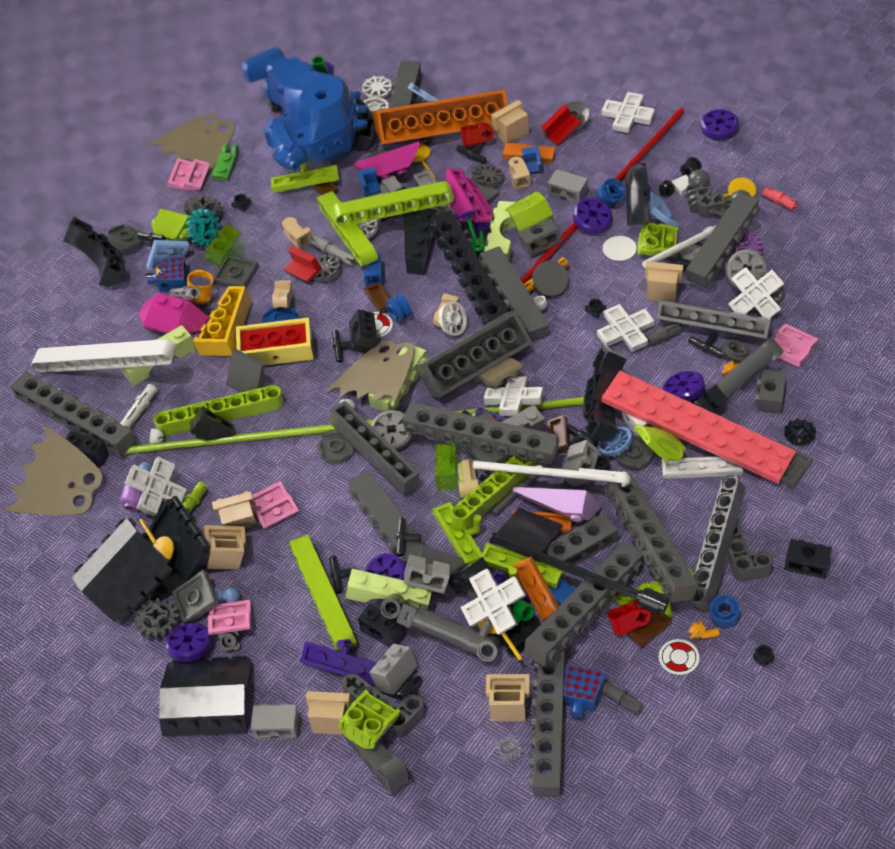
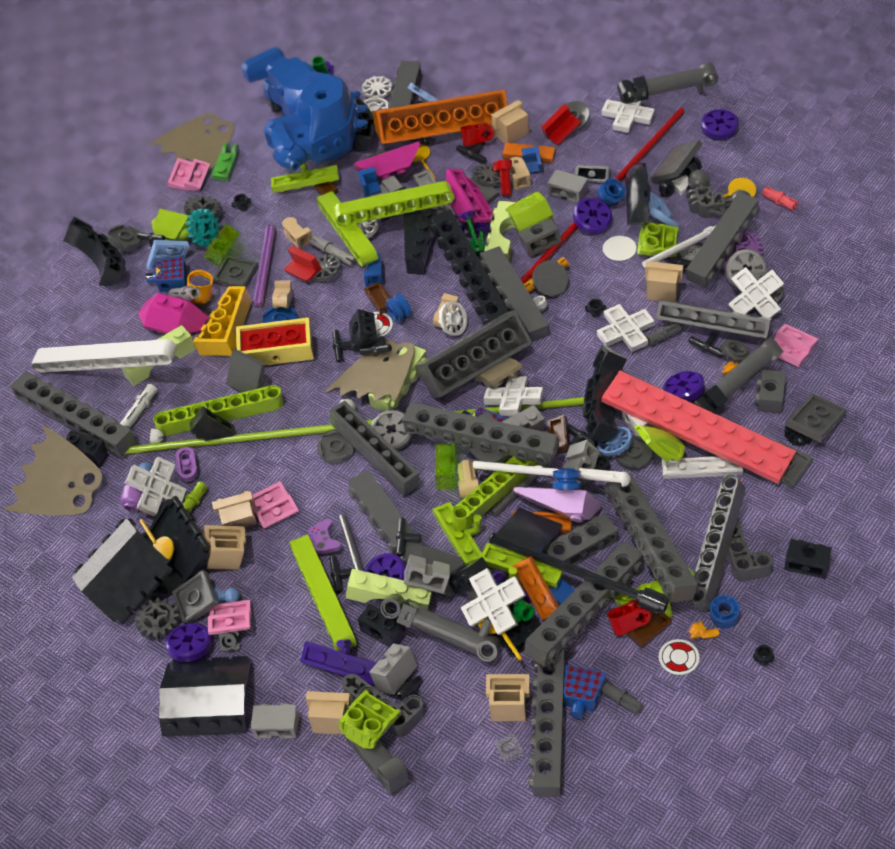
(185, 465): none -> medium lavender plate
(264, 266): none -> medium lavender axle
(320, 538): none -> medium lavender piece
(350, 542): none -> flat silver bar
(379, 347): none -> black piece
(504, 167): none -> red piece
(567, 479): none -> blue wheel
(595, 174): none -> black slope
(642, 88): none -> dark grey piece
(676, 161): none -> dark grey tile
(816, 417): none -> dark grey tile

